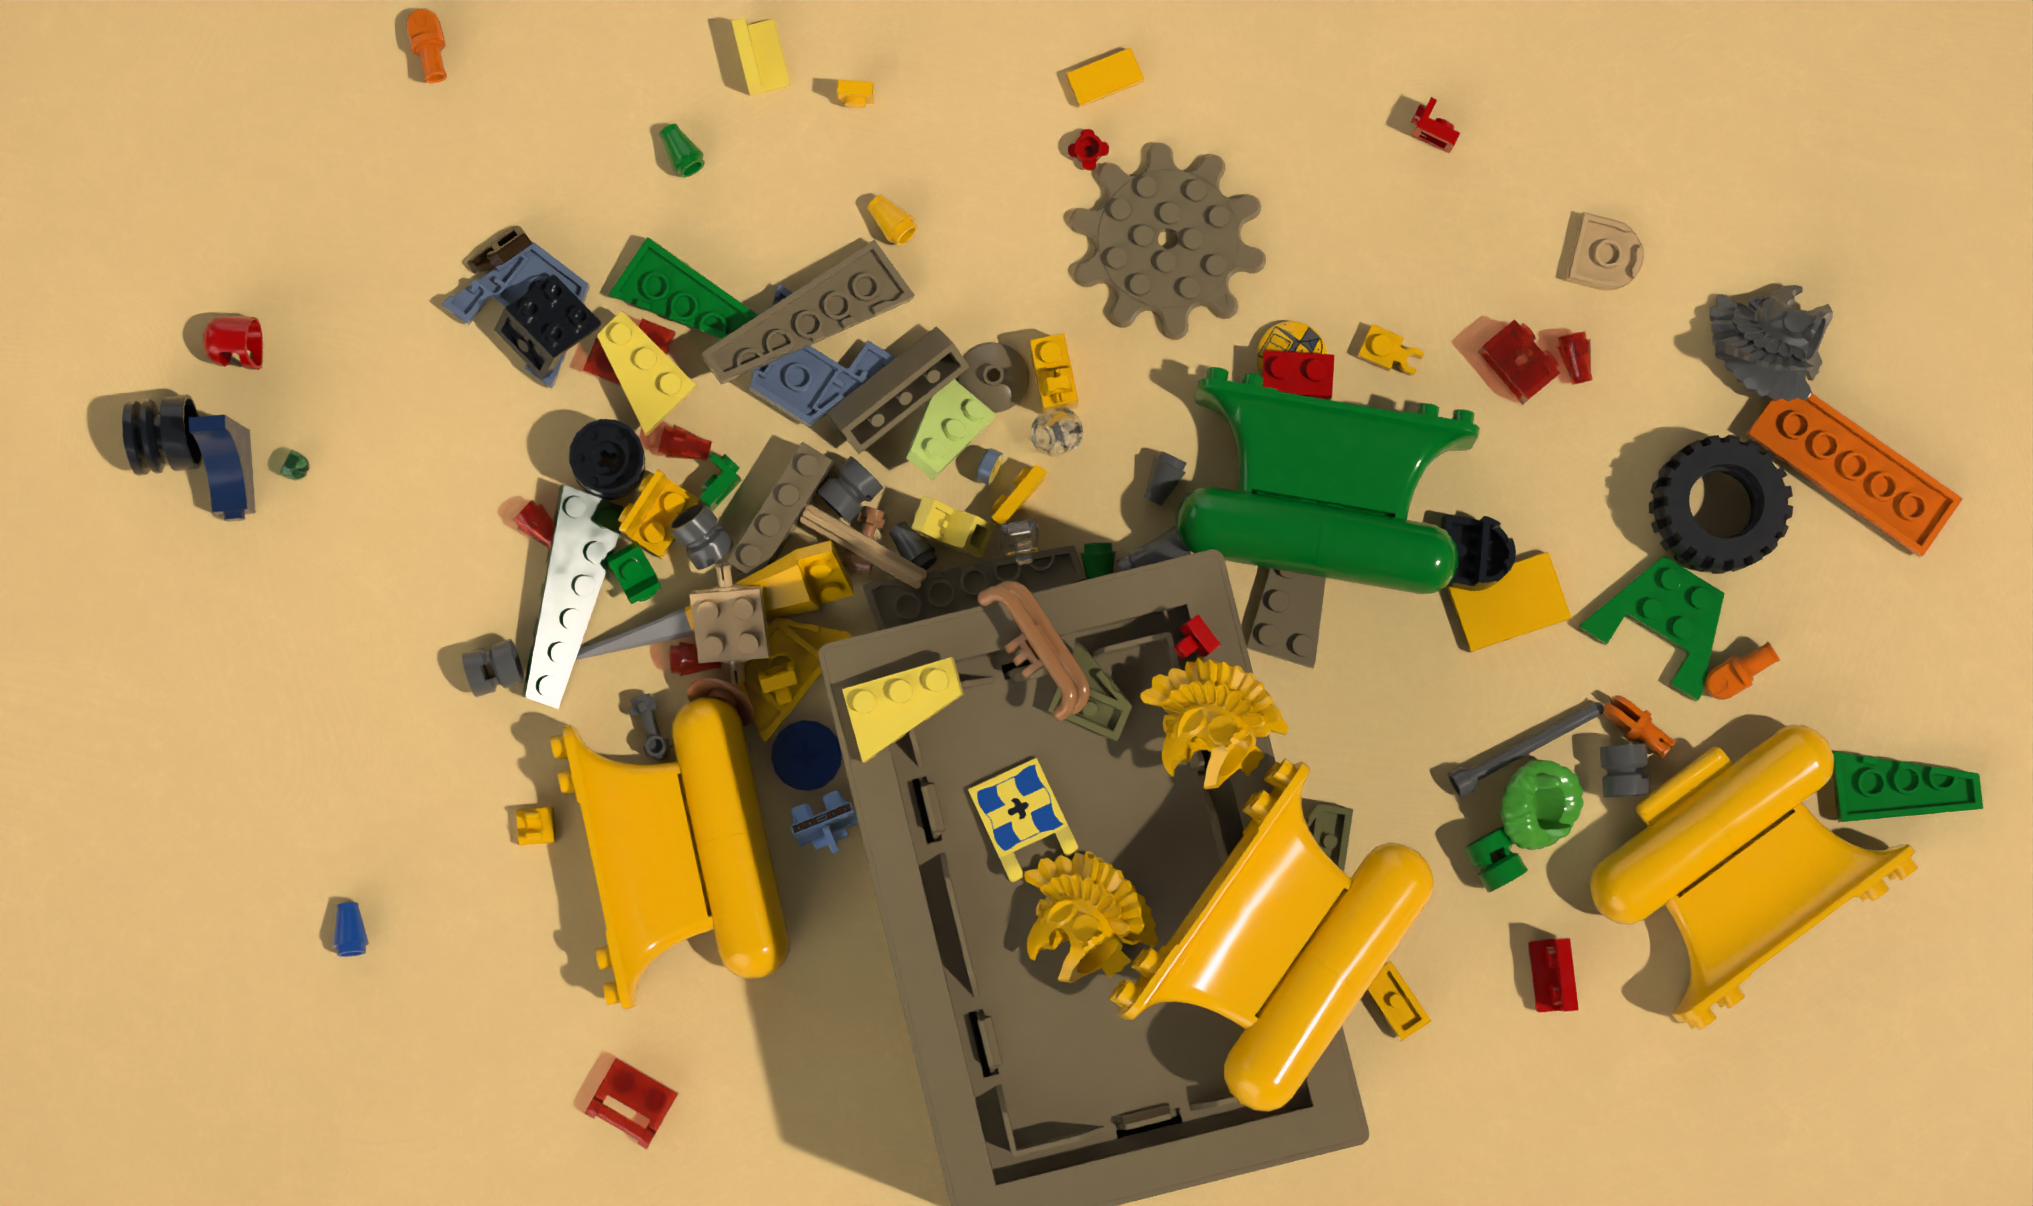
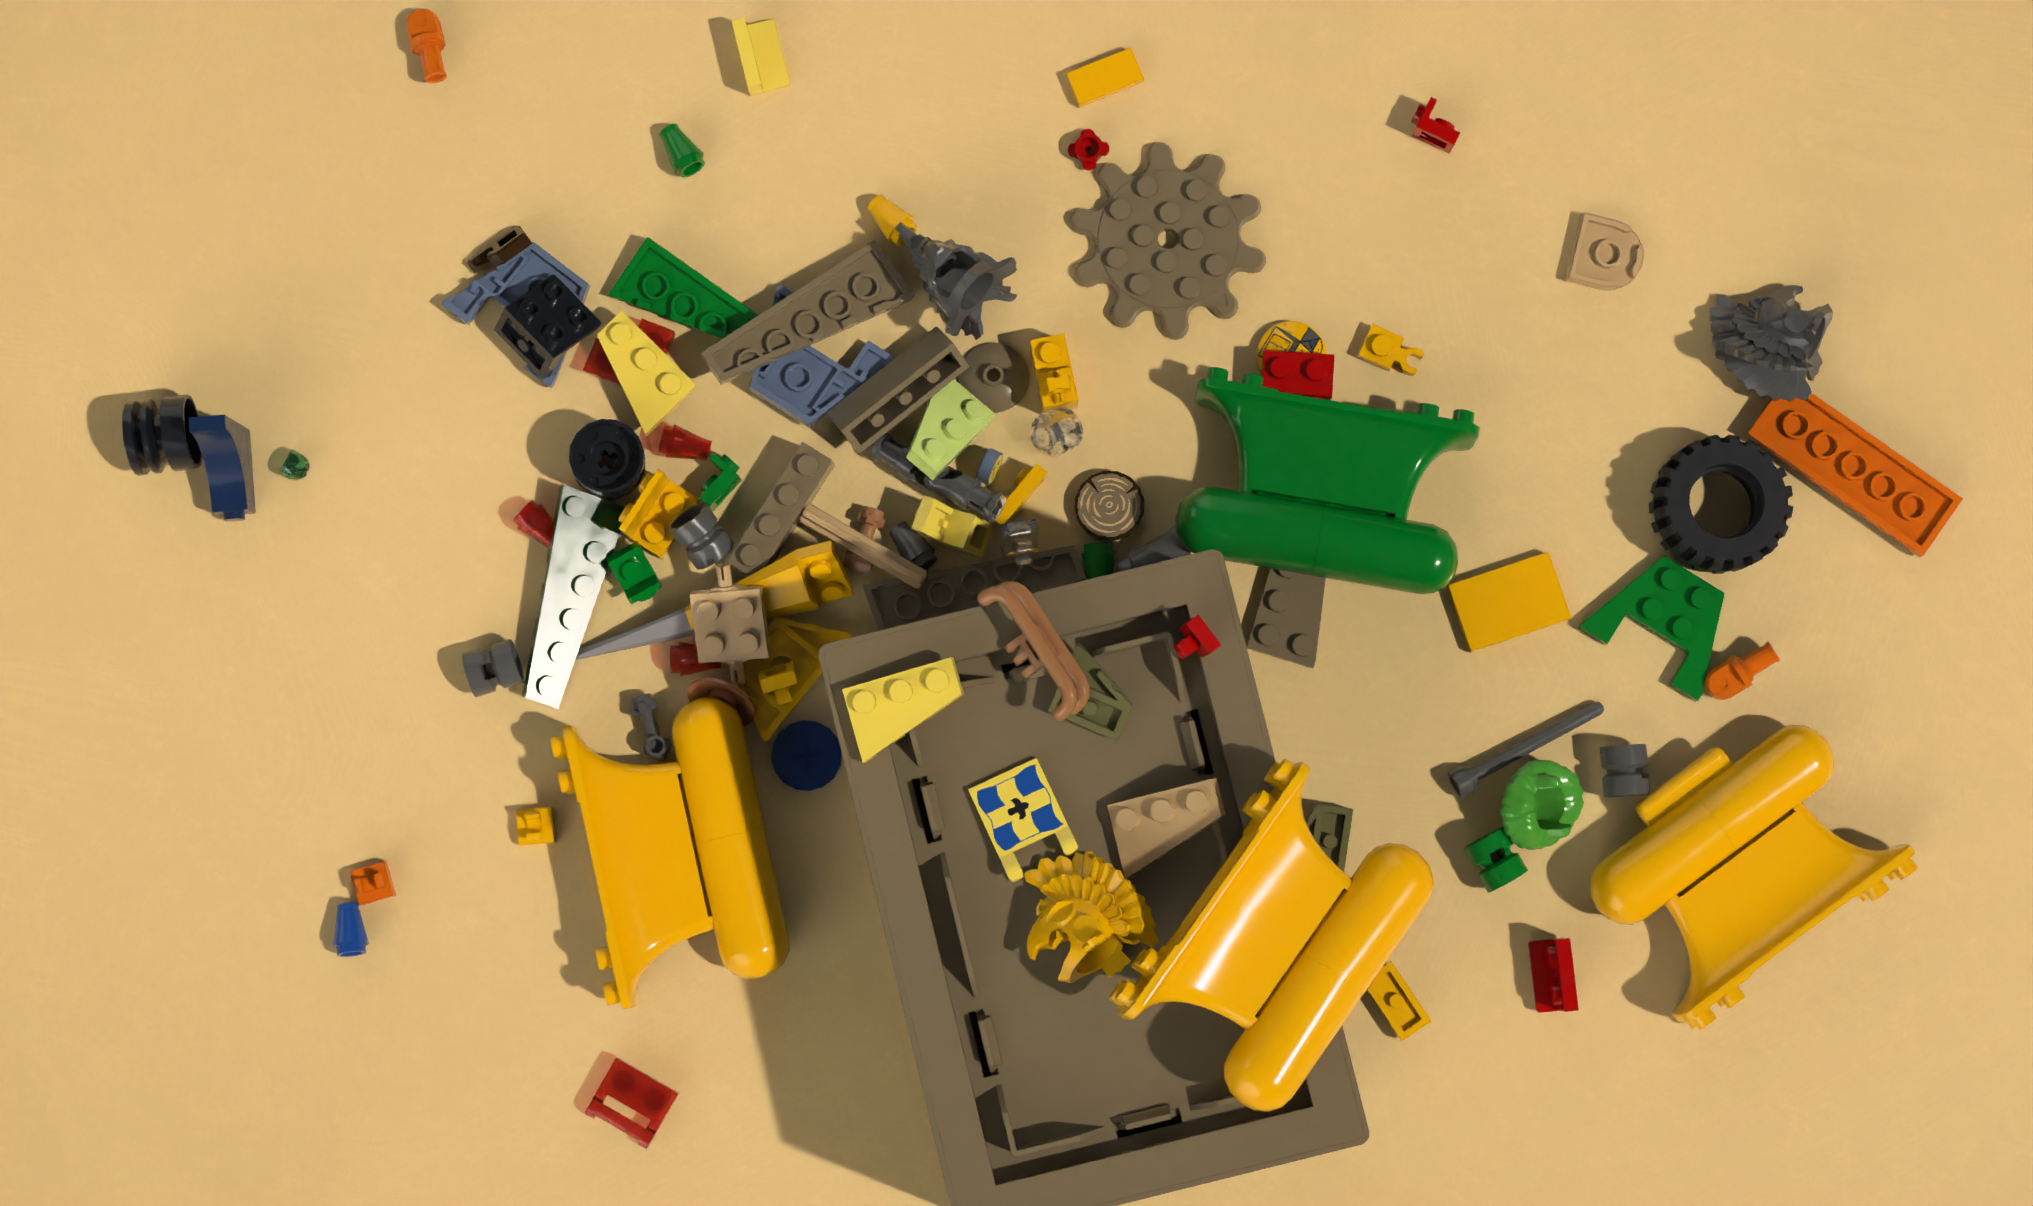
(234, 335): red helmet -> none
(373, 883): none -> orange tile
(825, 827): light blue hips -> none
(849, 489): dark grey wheel -> none
(855, 93): yellow plate -> none
(949, 484): none -> dark grey piece
(958, 279): none -> dark grey piece
(1109, 505): none -> dark tan tile
(1161, 821): none -> tan wing
(1164, 477): dark grey cone -> none
(1215, 711): yellow piece -> none
(1482, 549): black slope -> none
(1527, 378): clear red brick -> none
(1576, 356): clear red cone -> none
(1637, 725): orange arm -> none
(1888, 789): green wing -> none

